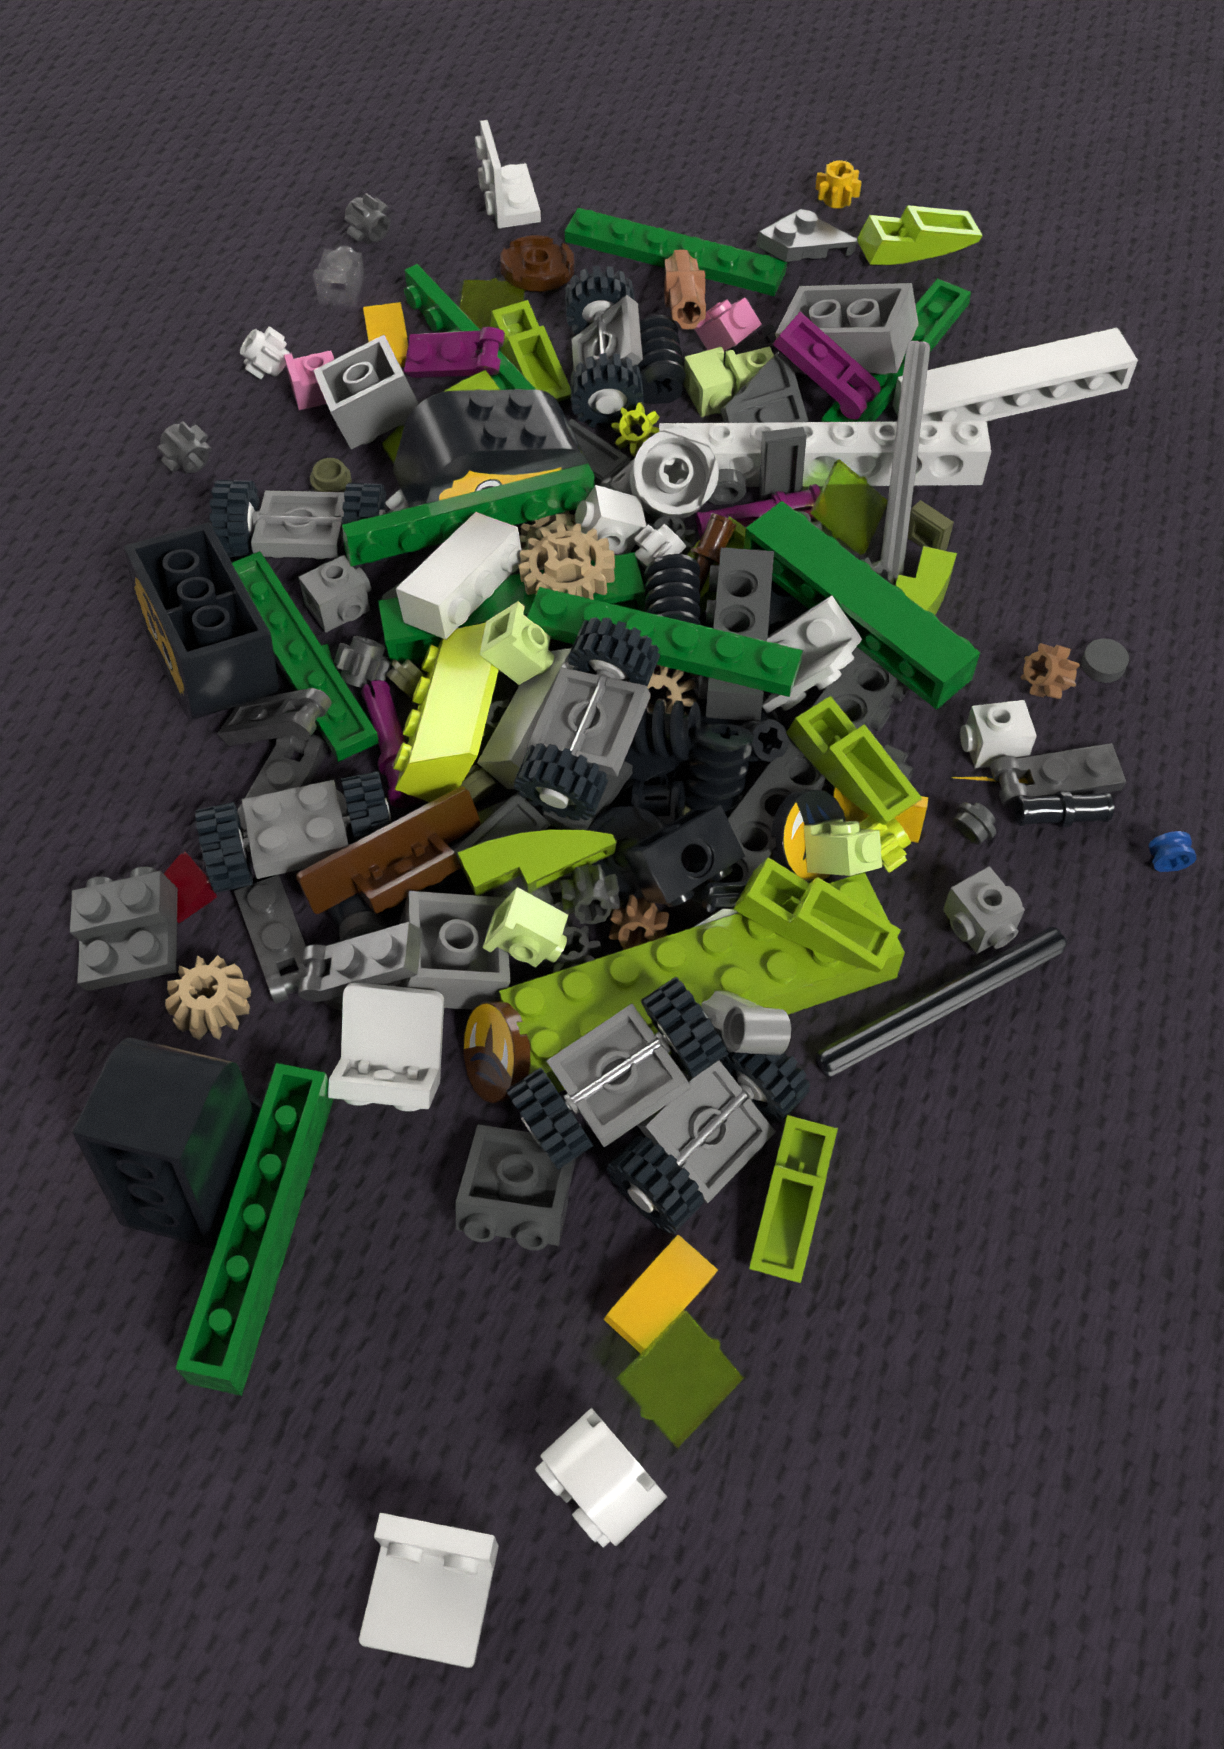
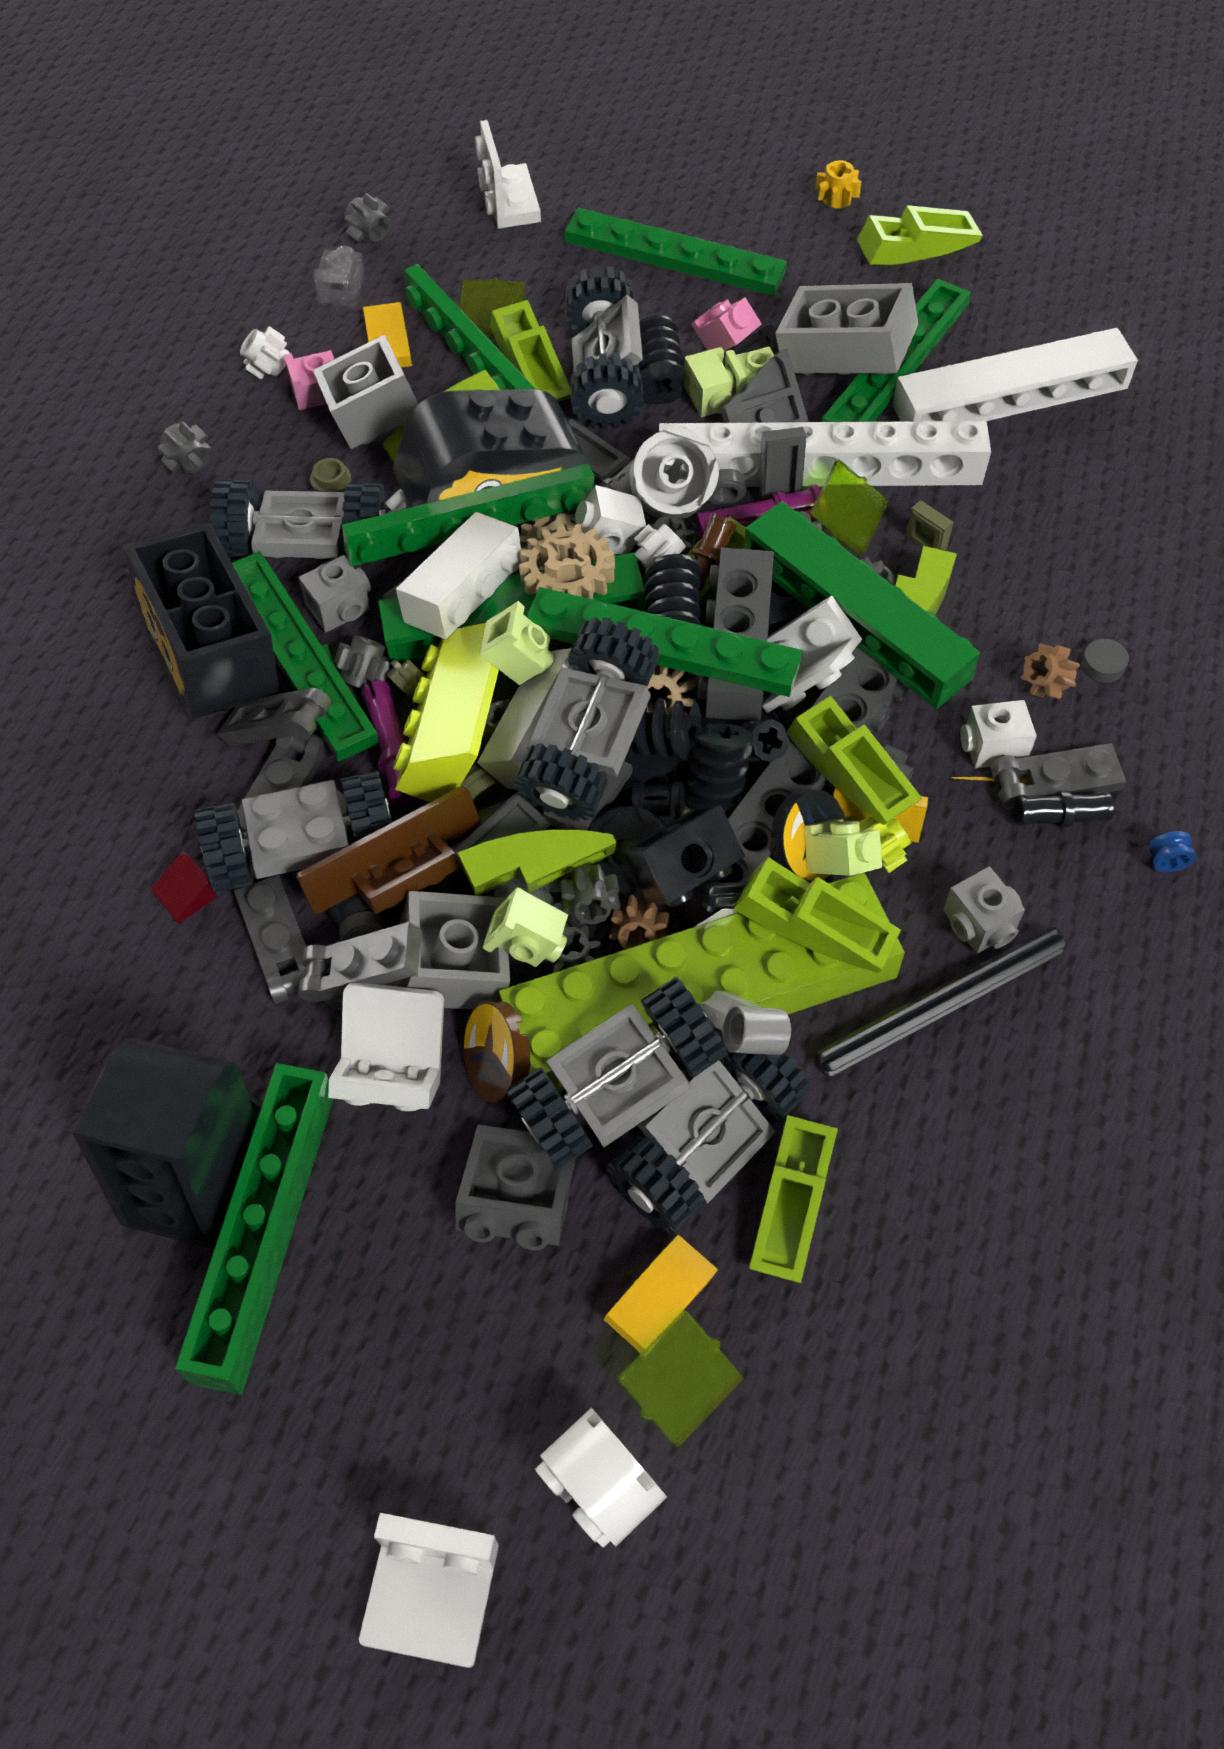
(125, 928): dark grey plate -> none
(190, 1003): tan gear -> none
(454, 353): magenta plate -> none
(537, 263): reddish brown tile -> none
(626, 423): neon yellow gear -> none
(684, 289): nougat piece -> none
(802, 237): dark grey wing -> none
(828, 365): magenta plate -> none
(905, 457): light grey axle -> none
(975, 822): dark grey plate -> none

